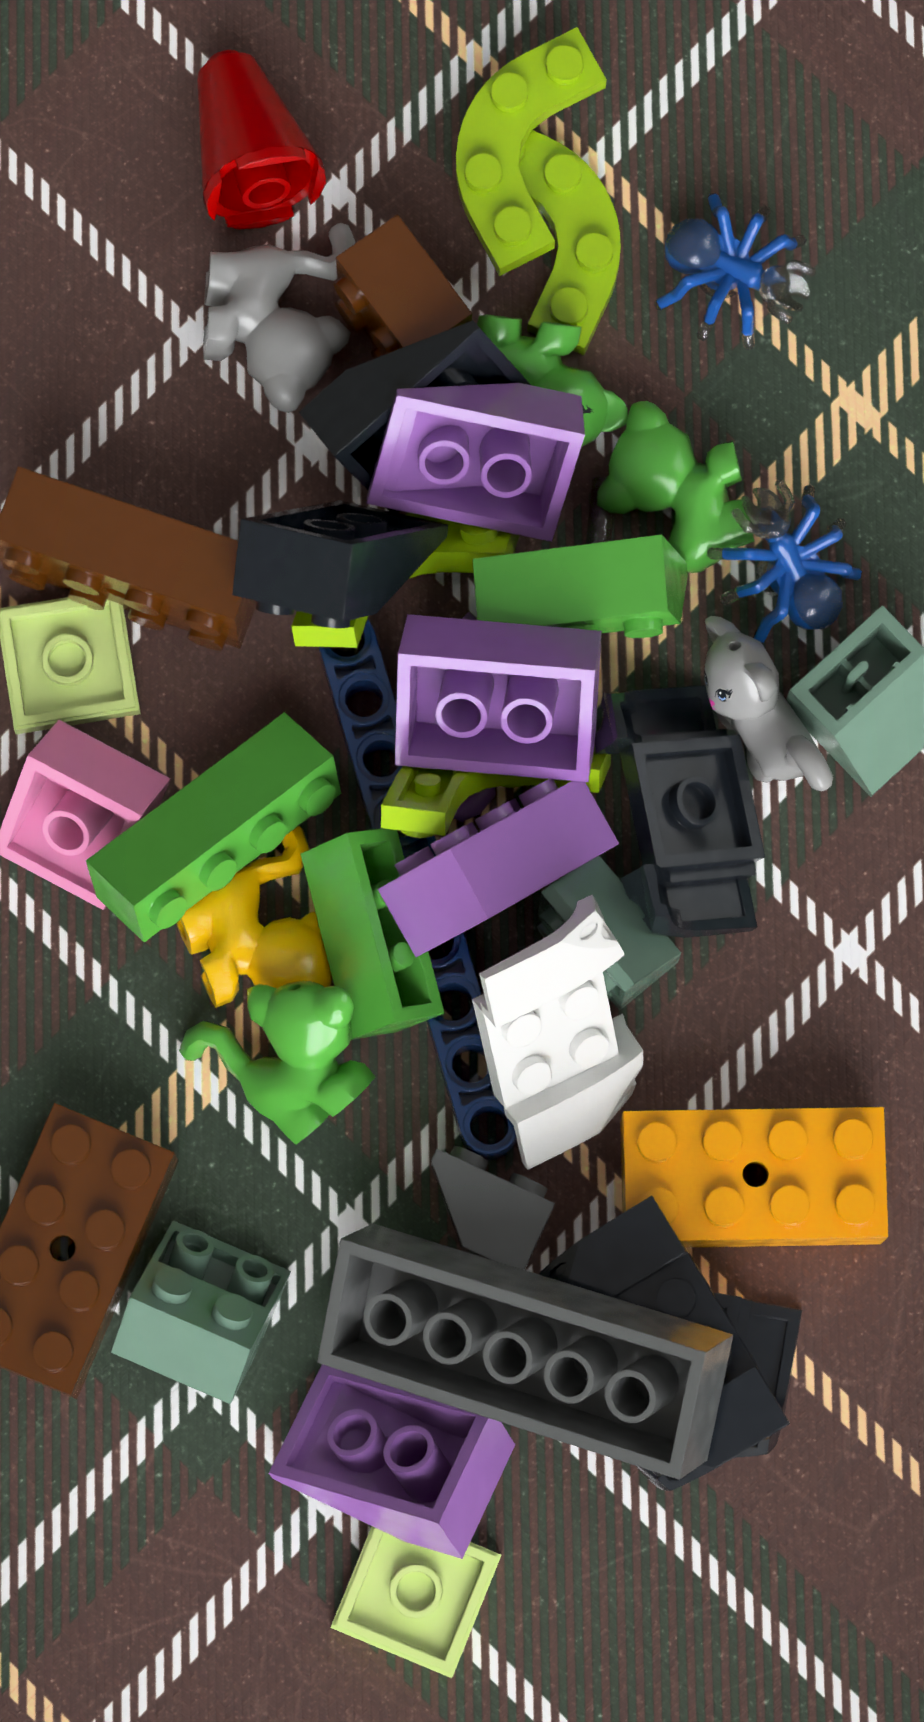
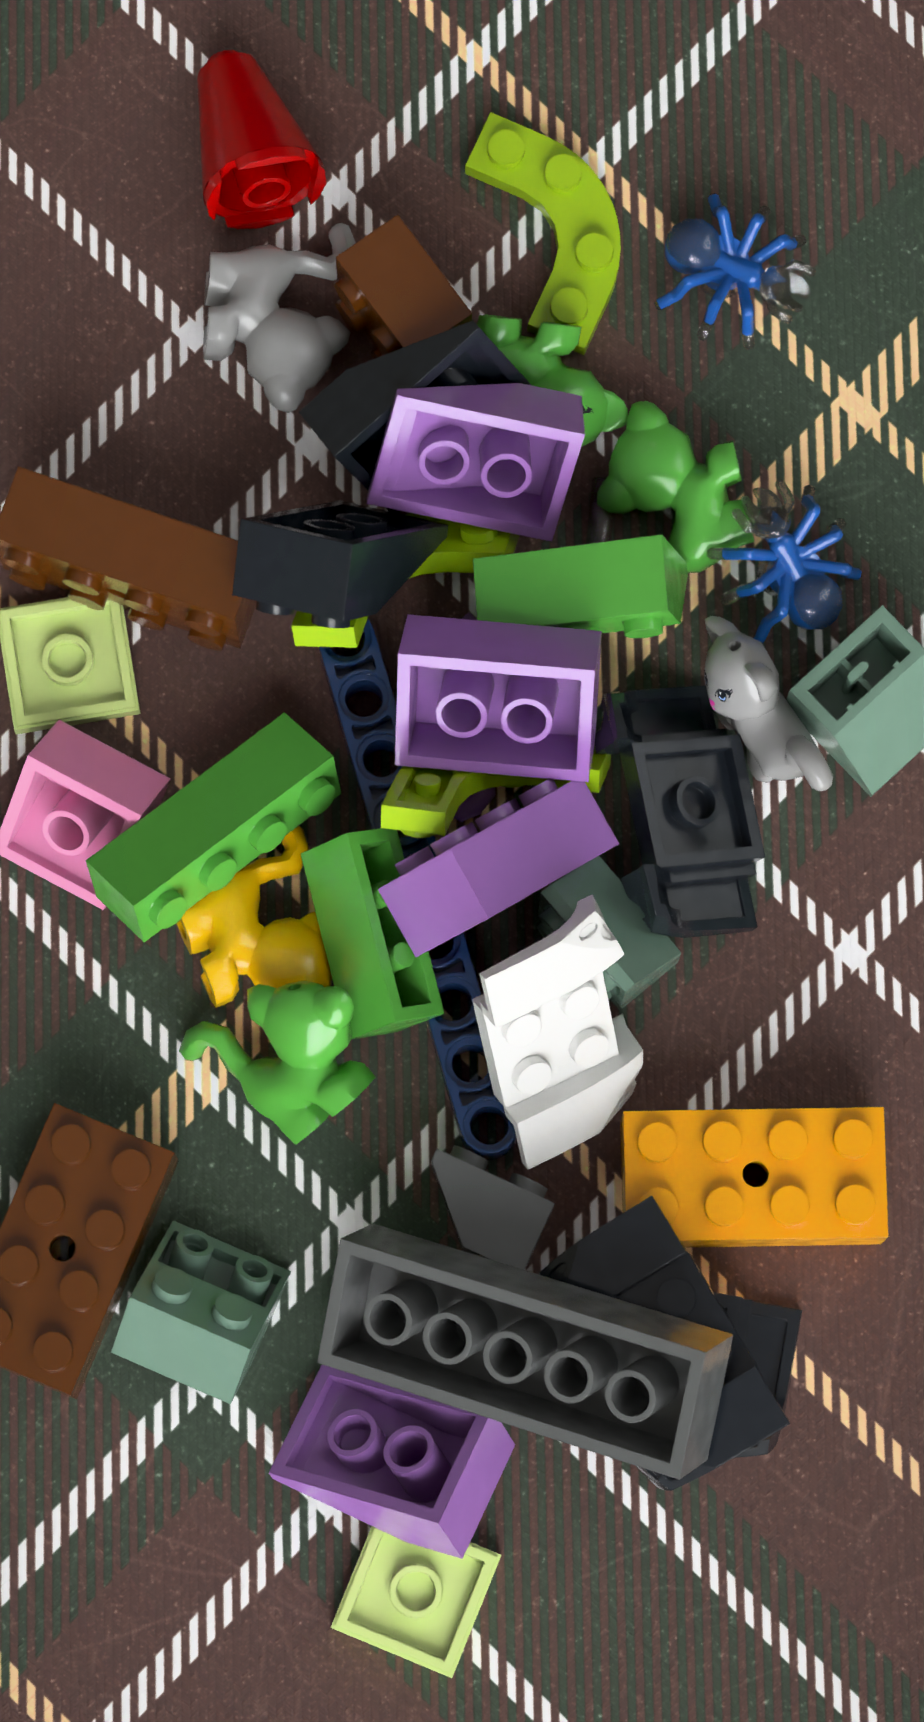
(496, 130): lime plate -> none

